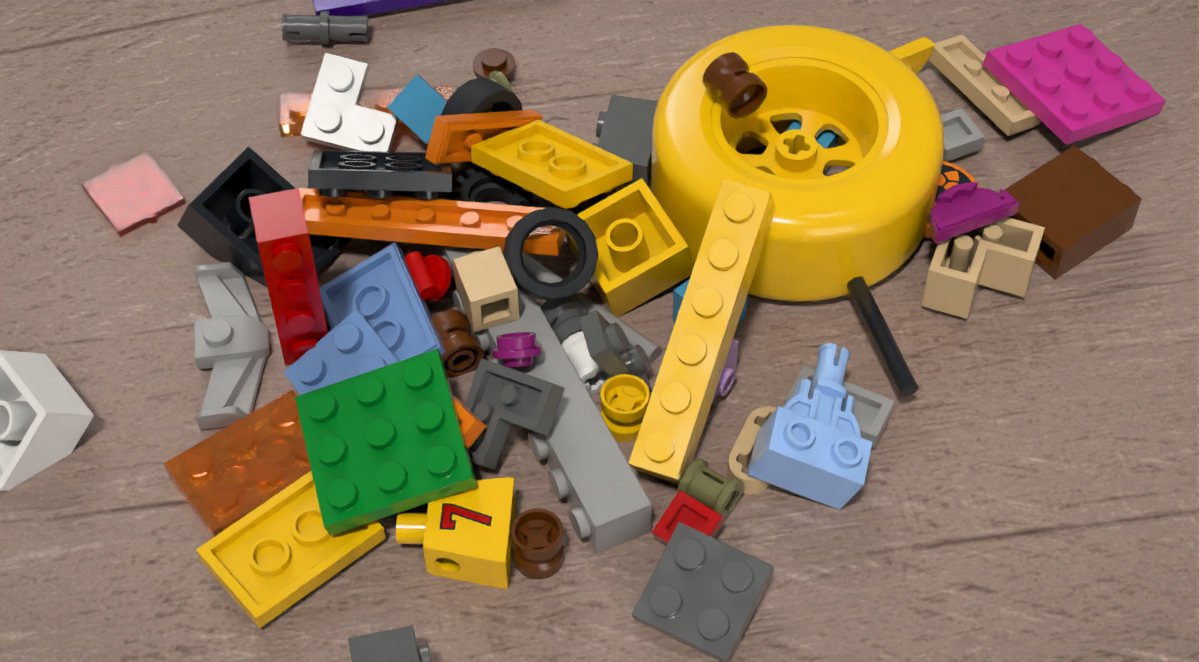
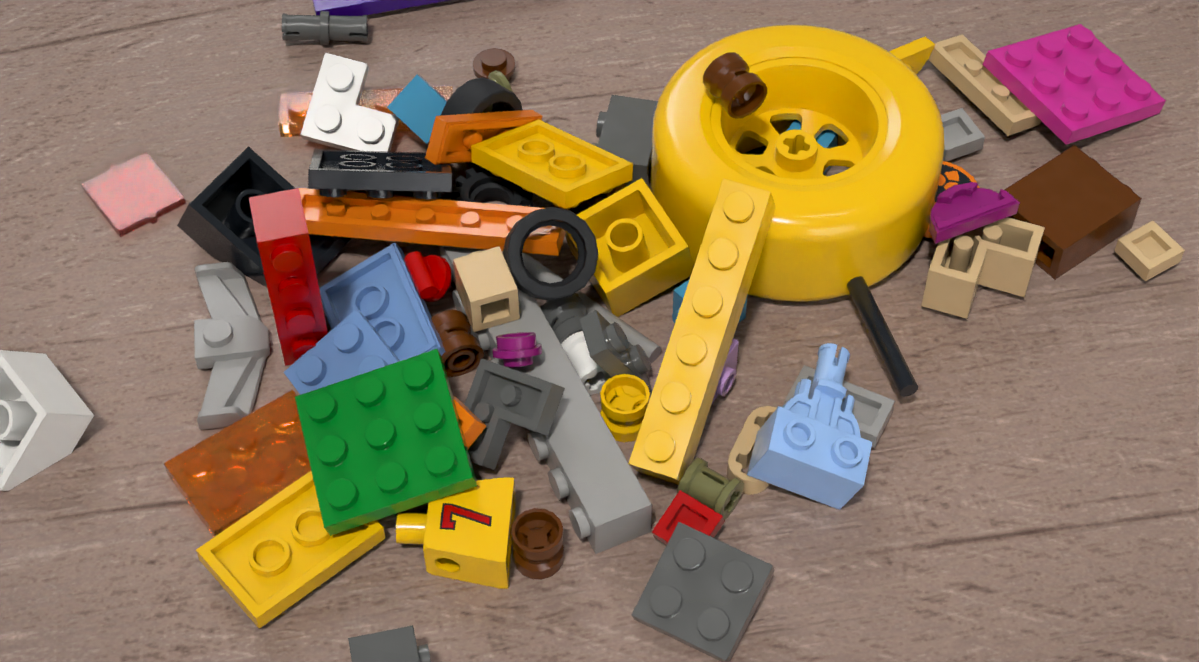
(1149, 250): none -> tan plate

